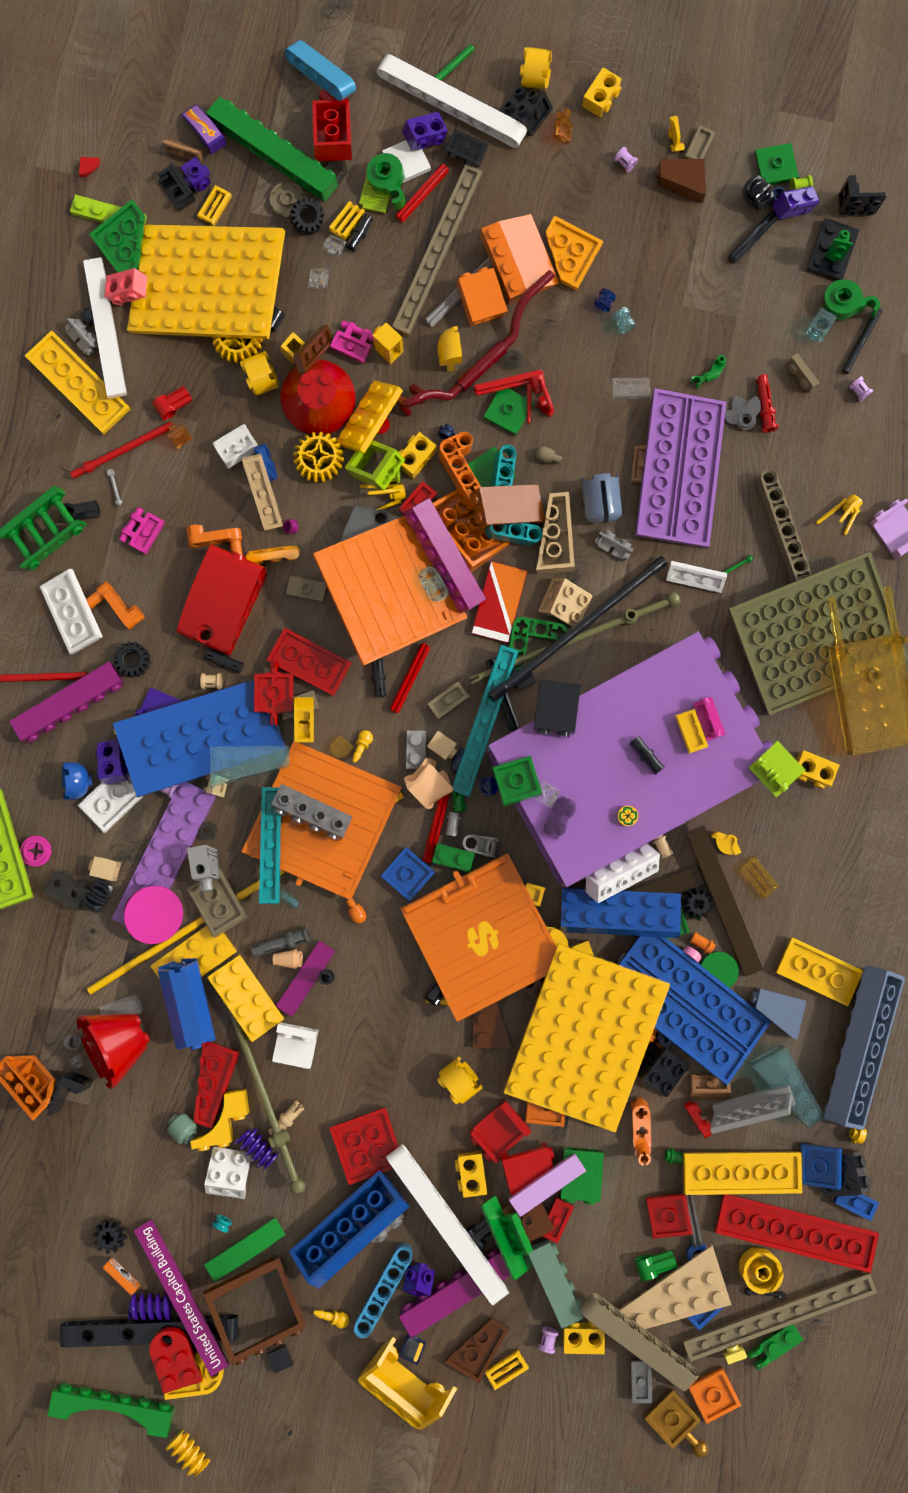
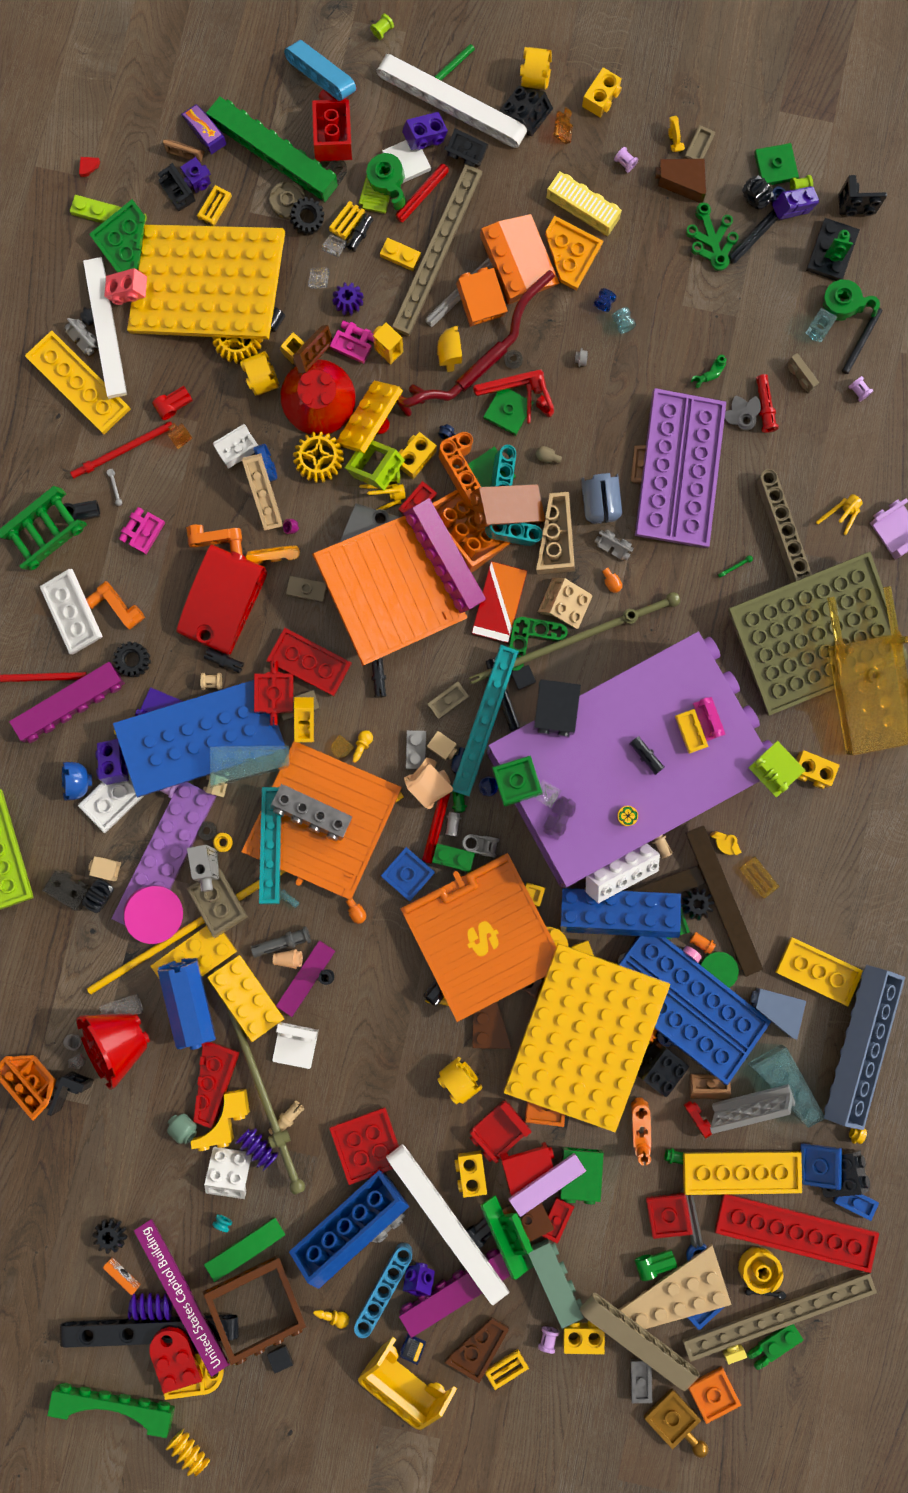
(31, 843): dark pink gear -> none
(216, 842): none -> yellow plate
(348, 305): none -> dark purple gear
(382, 26): none -> lime bush
(400, 254): none -> yellow plate
(409, 678): red axle -> none
(433, 584): clear light blue beam -> none
(504, 687): black piece -> none
(581, 357): none -> light grey plate
(583, 203): none -> light yellow brick
(612, 581): none -> orange cylinder
(630, 388): clear plate -> none
(696, 576): white plate -> none
(711, 238): none -> green plant

